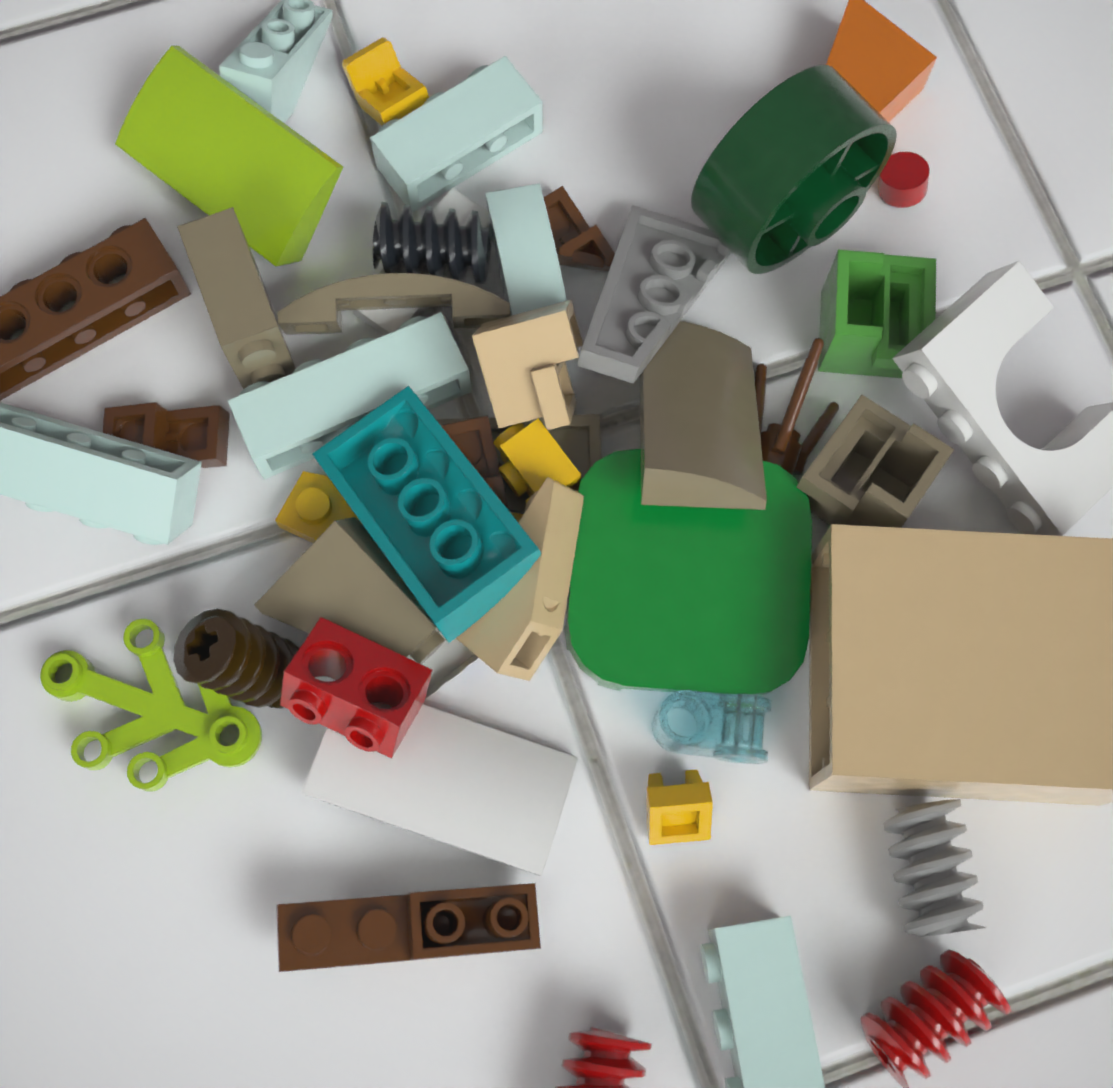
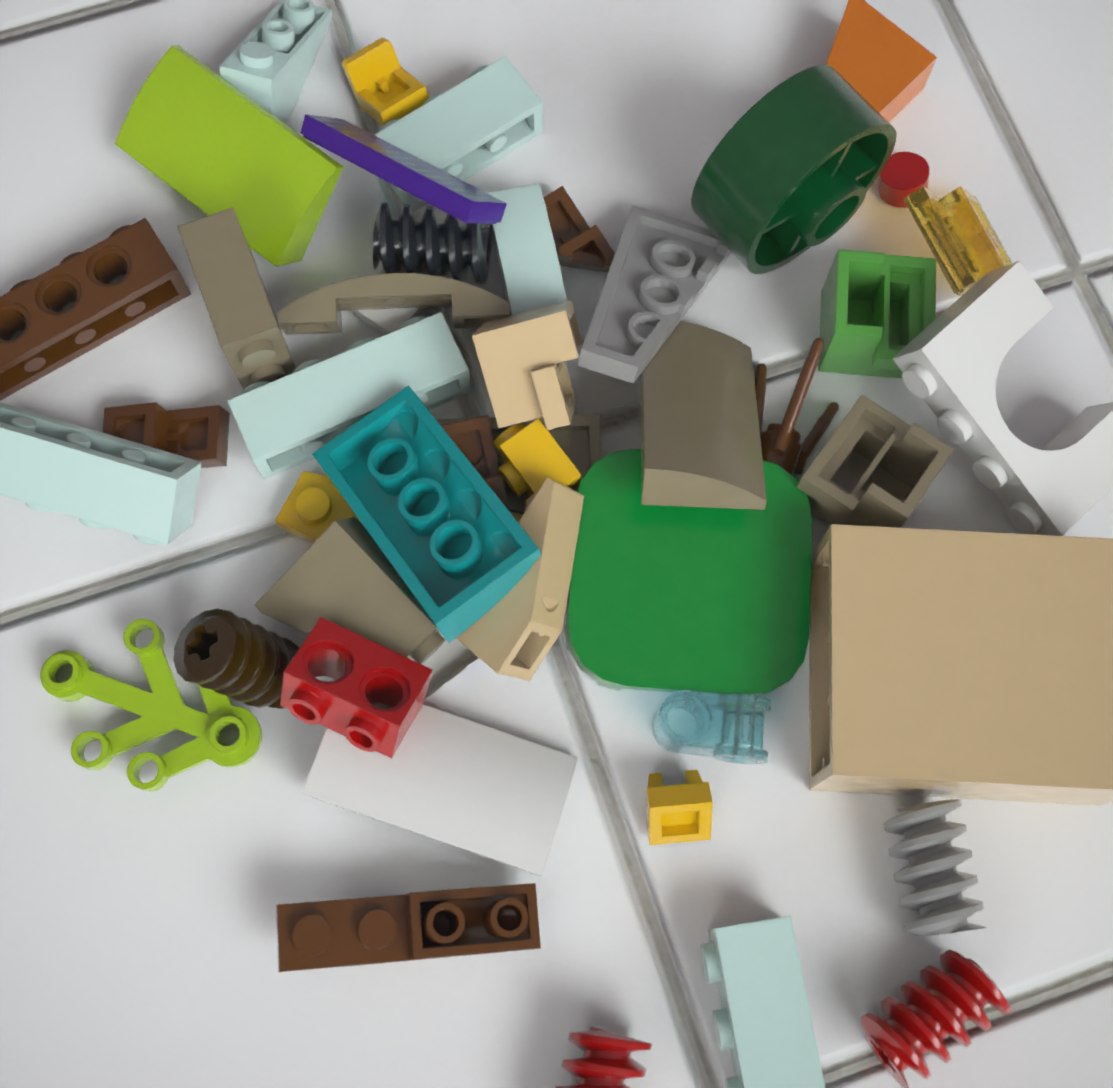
(403, 170): none -> dark purple tile
(958, 236): none -> clear yellow slope

